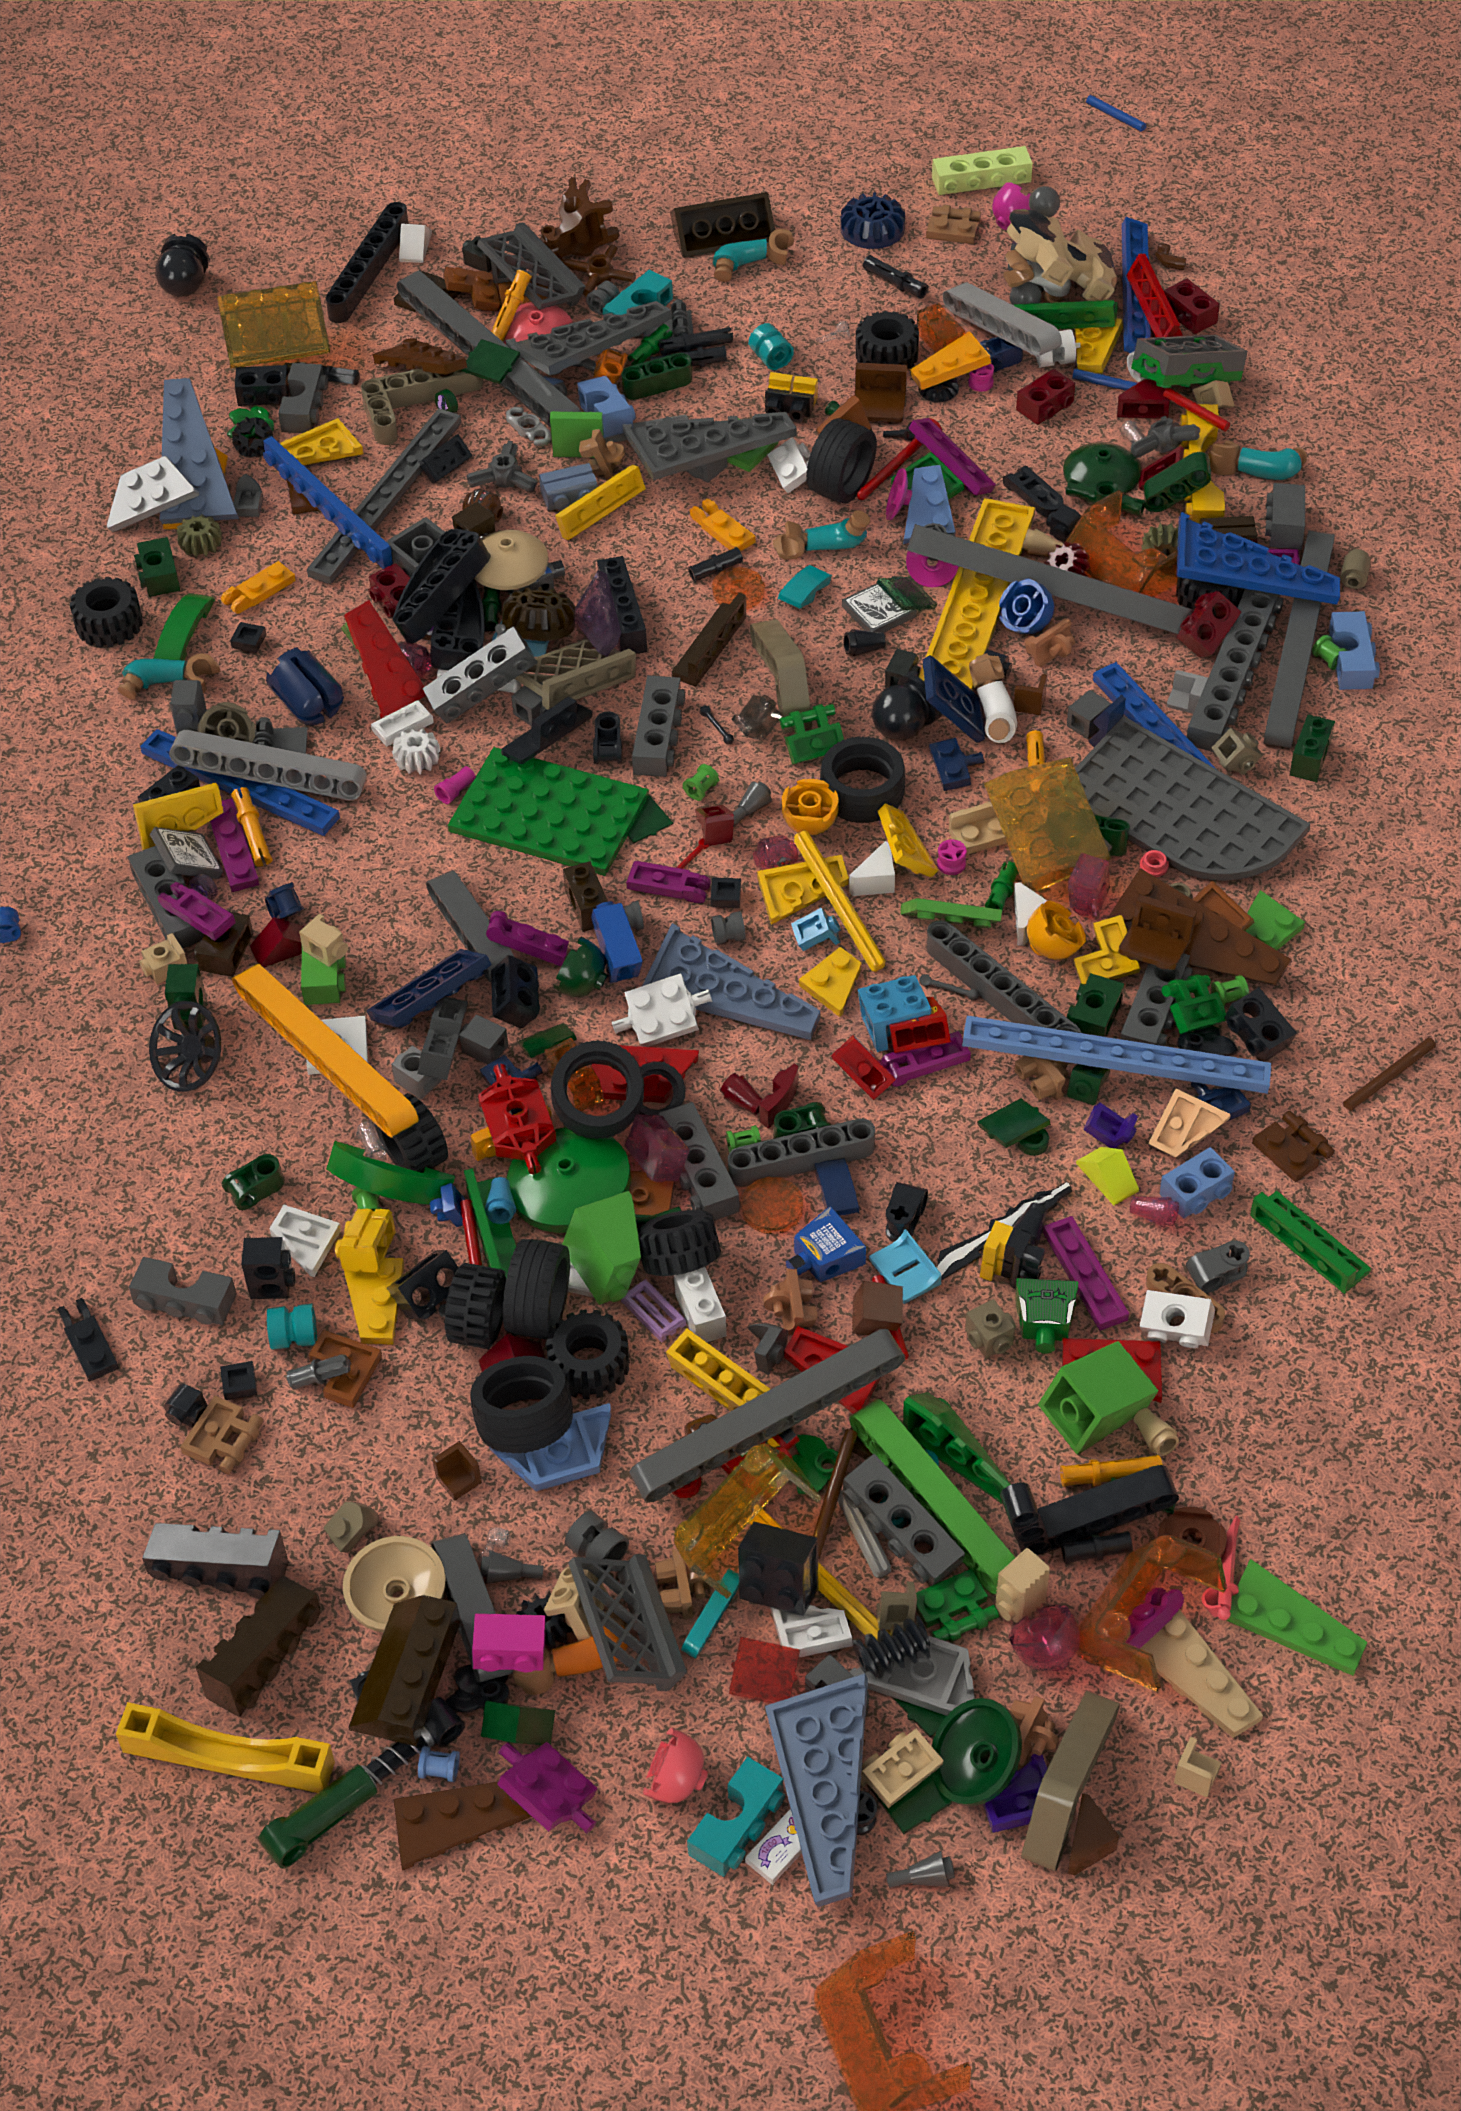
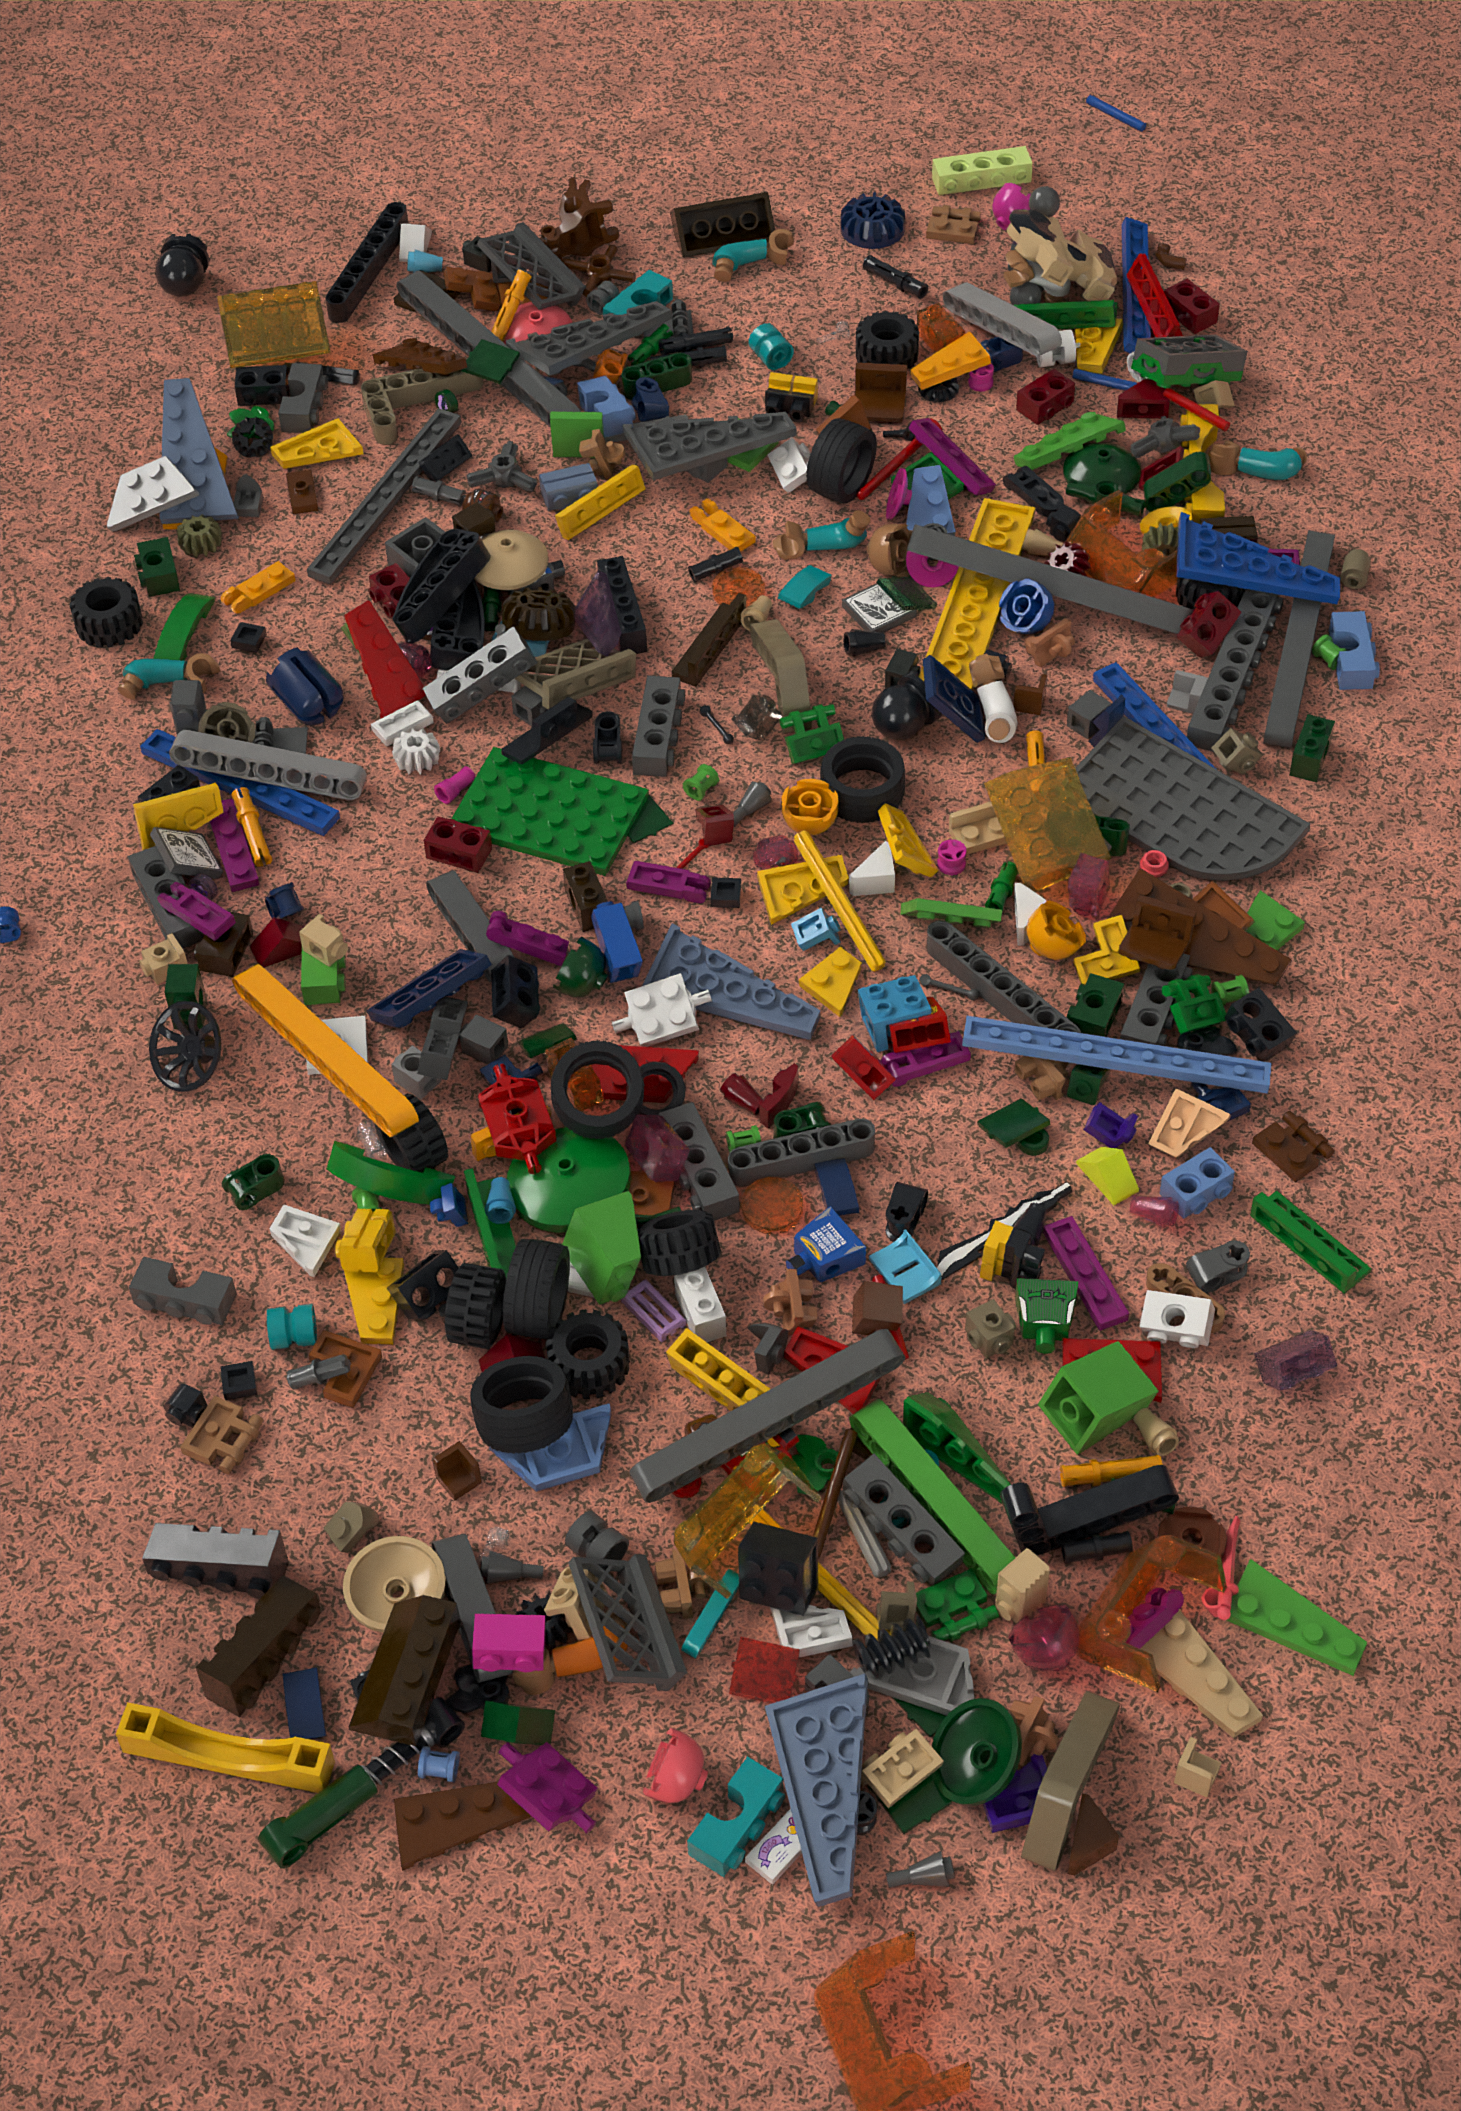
(88, 1342): black hinge -> none
(267, 1268): black brick -> none
(304, 1704): none -> dark blue slope
(328, 503): blue plate -> none
(424, 261): none -> medium azure cone
(438, 490): none -> dark grey pin
(458, 844): none -> dark red brick
(470, 1232): red bar -> none
(538, 430): light grey piece -> none
(649, 400): none -> dark blue piece
(728, 928): dark grey wheel -> none
(756, 612): none -> tan cone
(887, 546): none -> medium nougat cylinder
(953, 764): dark blue plate -> none
(1068, 439): none -> bright green wing
(1131, 431): clear pin -> none
(1164, 516): none -> yellow dish
(1285, 516): dark grey brick -> none
(1295, 1360): none -> brick
(1389, 1074): reddish brown bar -> none

